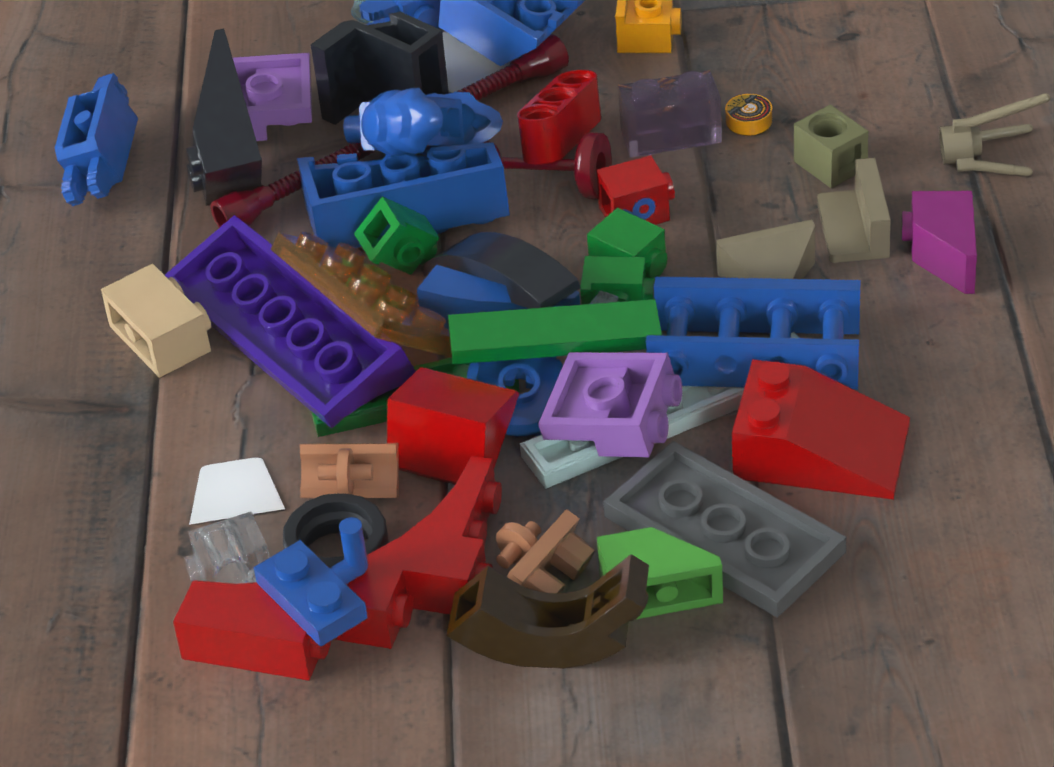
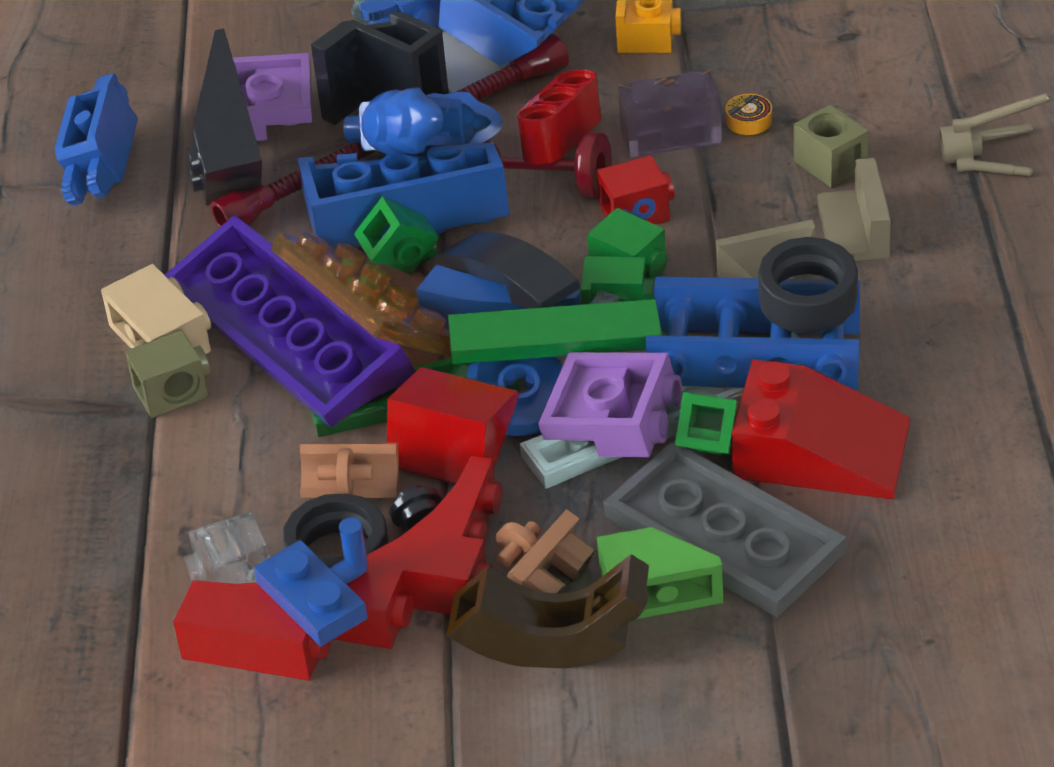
(168, 373): none -> olive brick
(234, 489): white sticker -> none
(413, 506): none -> black plate
(706, 423): none -> green brick
(812, 312): none -> black tyre
(943, 236): magenta slope -> none

